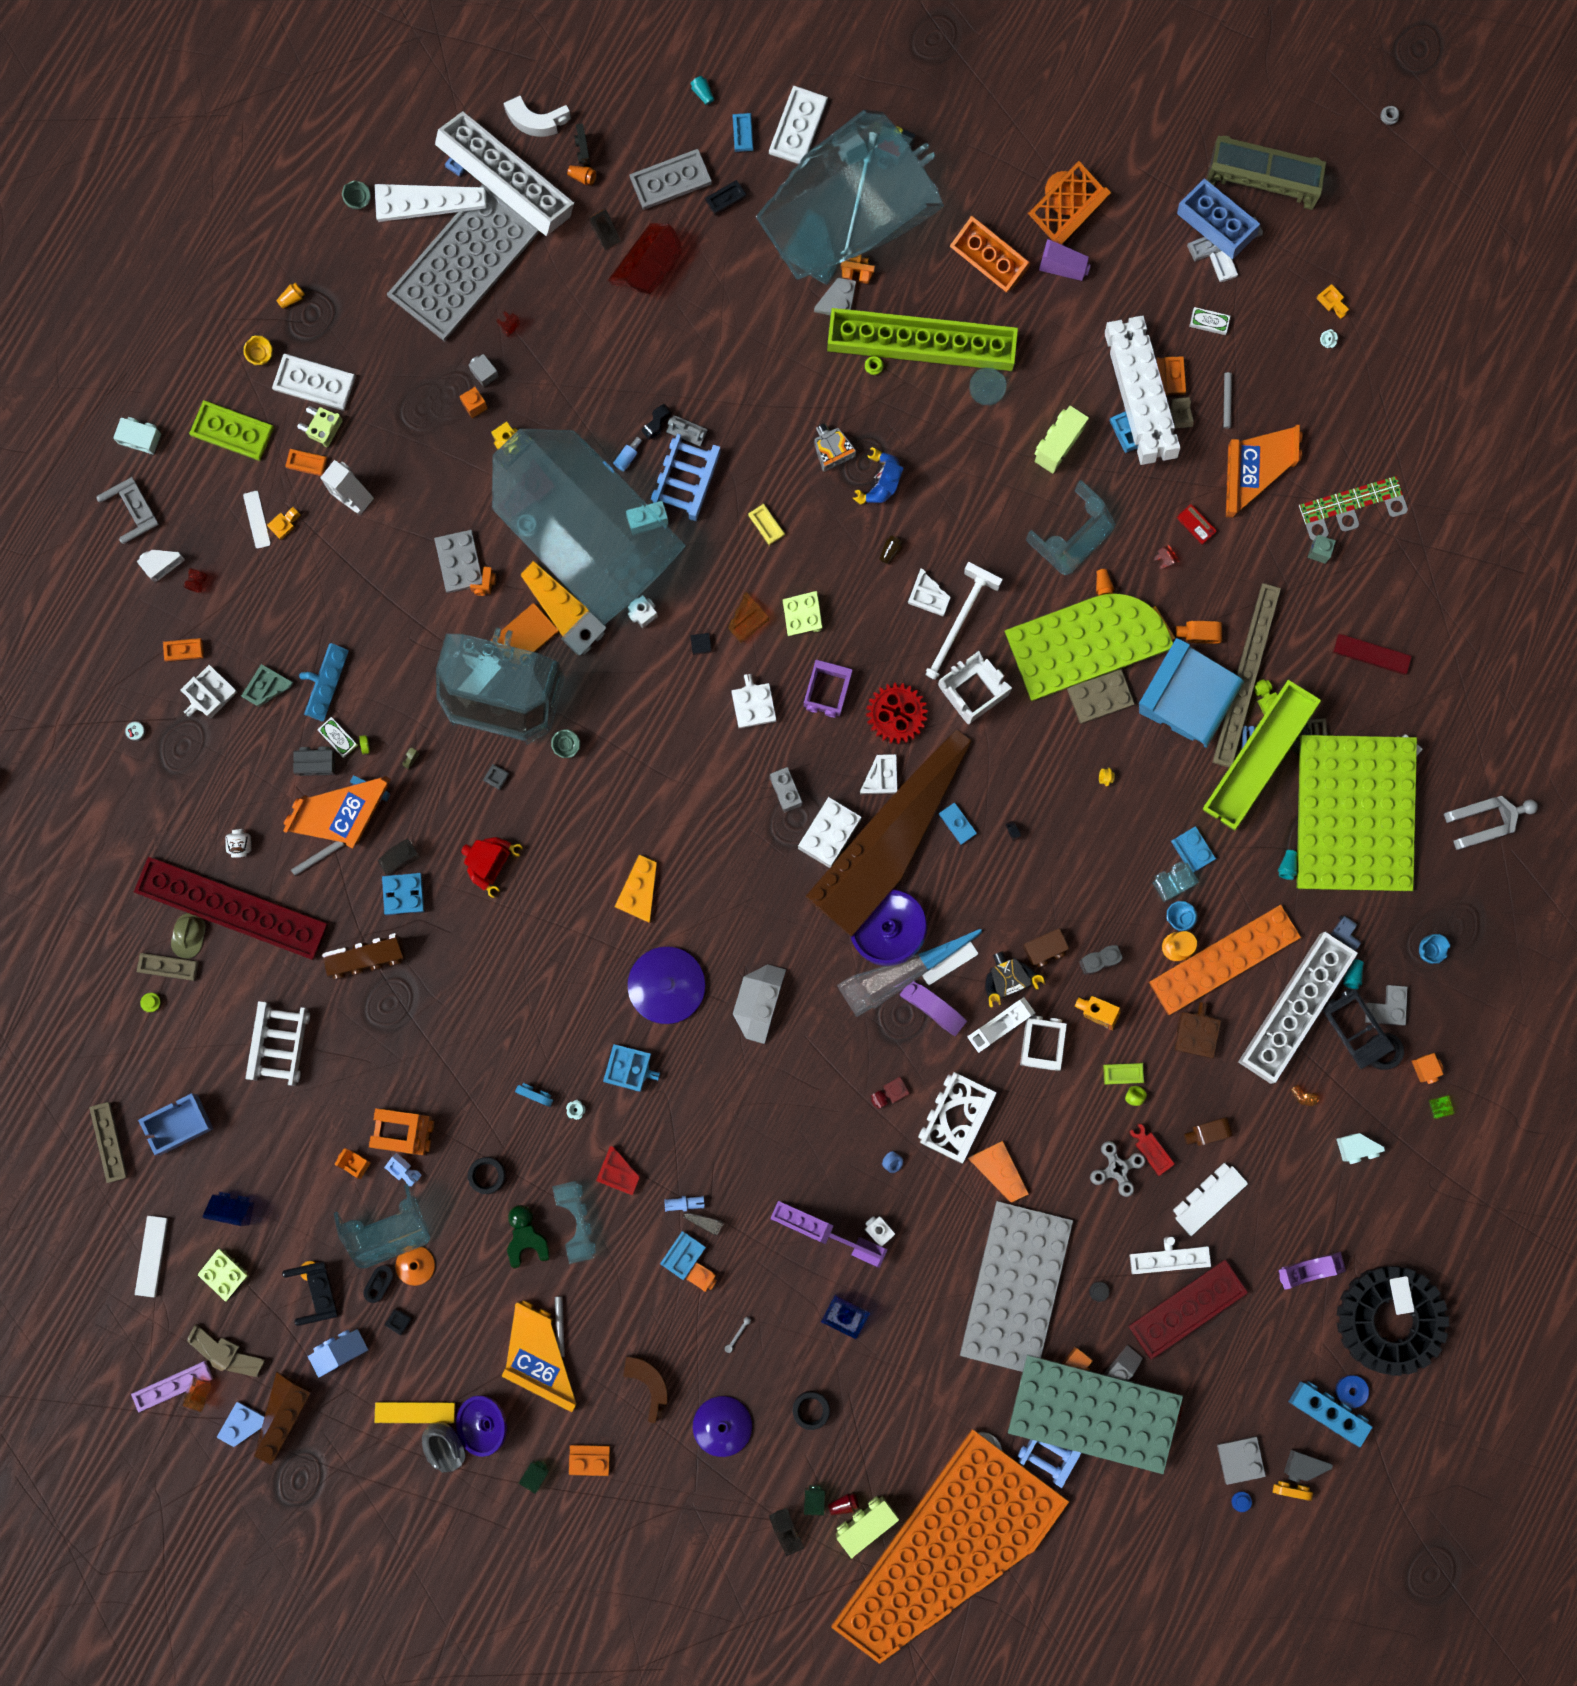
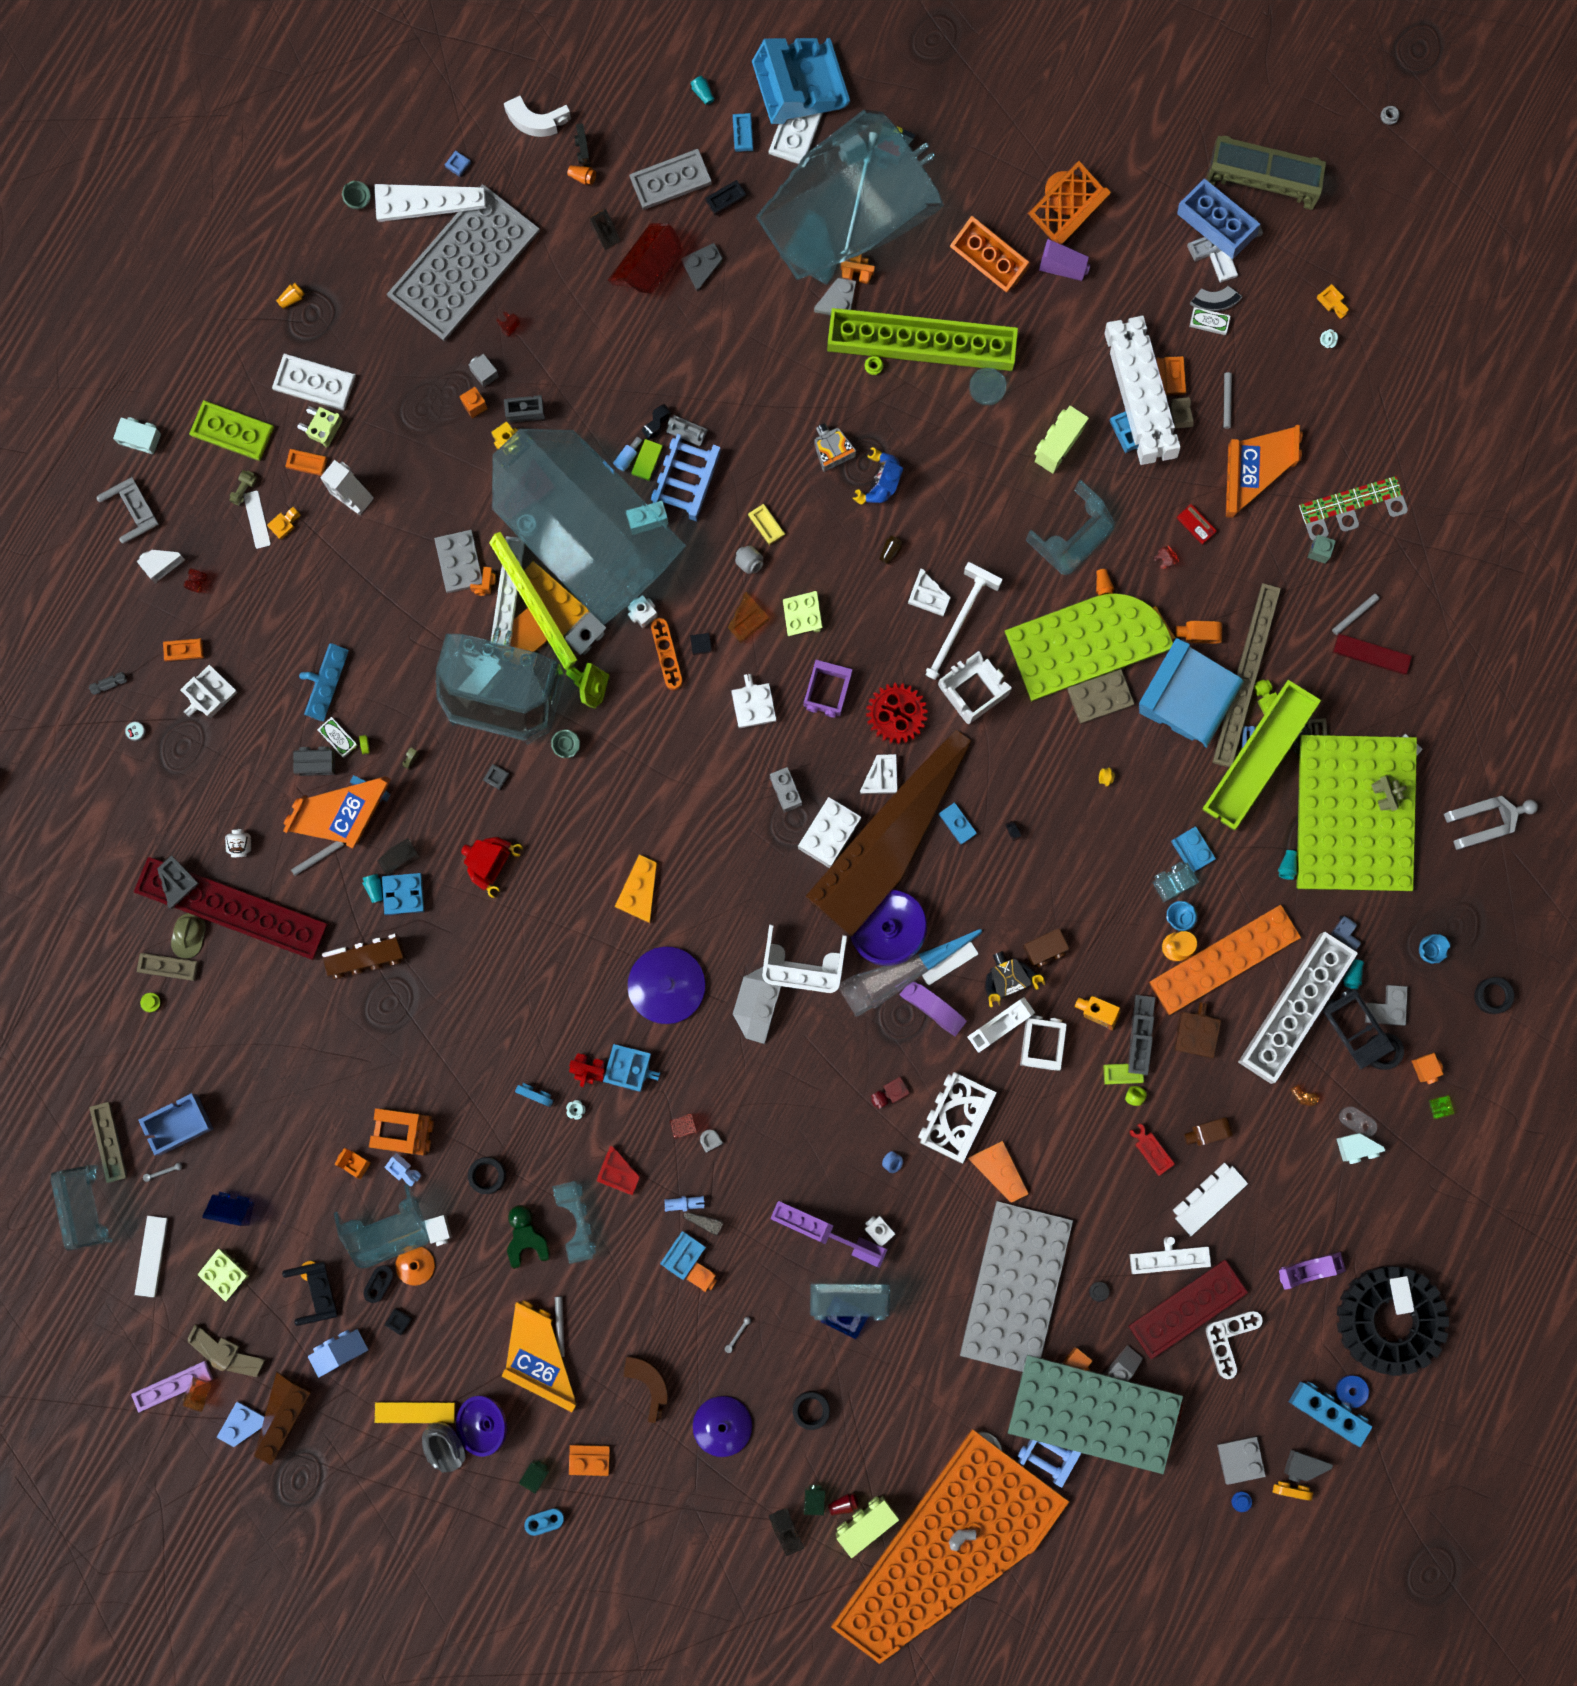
(77, 1208): none -> clear light blue windscreen
(107, 683): none -> dark grey axle
(147, 1177): none -> light grey hinge
(175, 881): none -> dark grey wing
(246, 478): none -> olive bar
(258, 350): yellow hair -> none
(260, 1032): white fence -> none
(265, 686): sand green wing -> none
(373, 887): none -> teal cone
(438, 1230): none -> white brick
(504, 173): white brick -> none
(507, 593): none -> white tile
(524, 409): none -> dark grey brick
(533, 601): none -> neon yellow tile
(544, 1521): none -> dark azure plate
(586, 1073): none -> red hips
(591, 684): none -> lime piece
(647, 460): none -> lime tile
(664, 654): none -> orange beam
(683, 1126): none -> clear red panel
(701, 264): none -> dark grey wing
(710, 1140): none -> light grey tile
(749, 559): none -> light grey head
(799, 78): none -> dark azure panel
(802, 976): none -> white windscreen
(849, 1300): none -> clear light blue windscreen
(959, 1537): none -> light grey arm
(1096, 961): dark grey brick -> none
(1125, 1164): light grey gear -> none
(1141, 1035): none -> dark grey slope
(1216, 301): none -> light grey tile
(1224, 1333): none -> white beam
(1355, 614): none -> light grey bar
(1357, 1121): none -> clear plate
(1385, 785): none -> olive hips
(1508, 990): none -> black tyre

